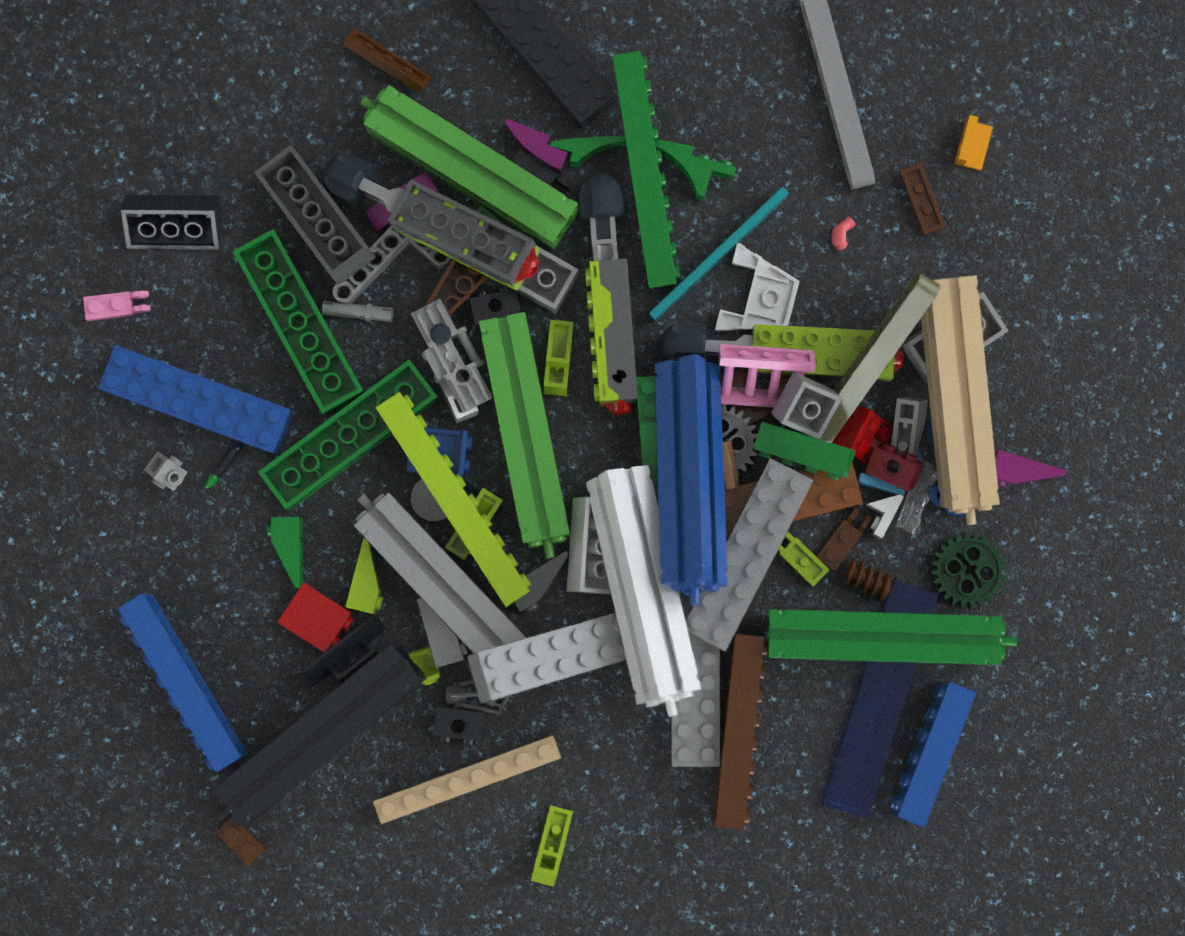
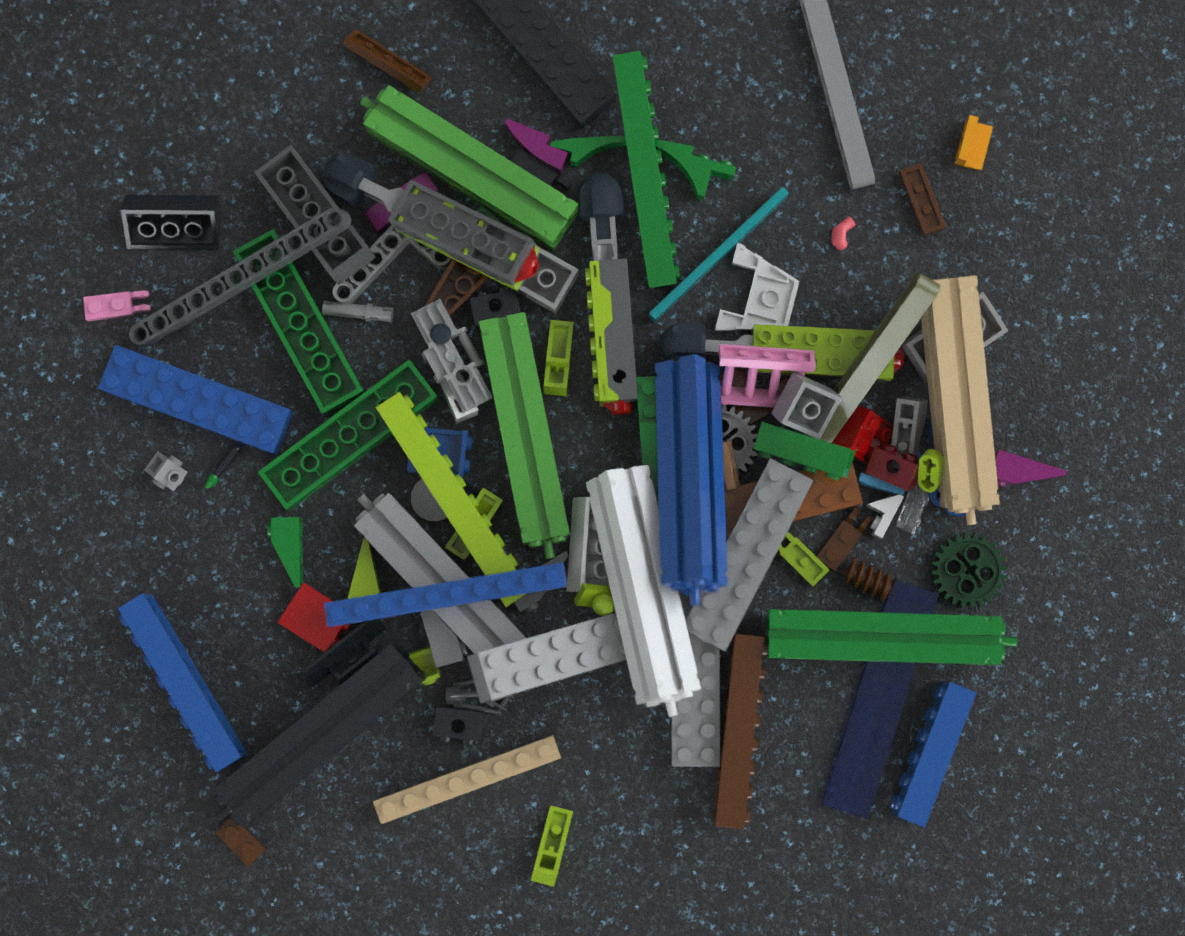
(249, 277): none -> dark grey beam
(445, 594): none -> blue brick
(597, 597): none -> lime tile
(934, 471): none -> lime beam

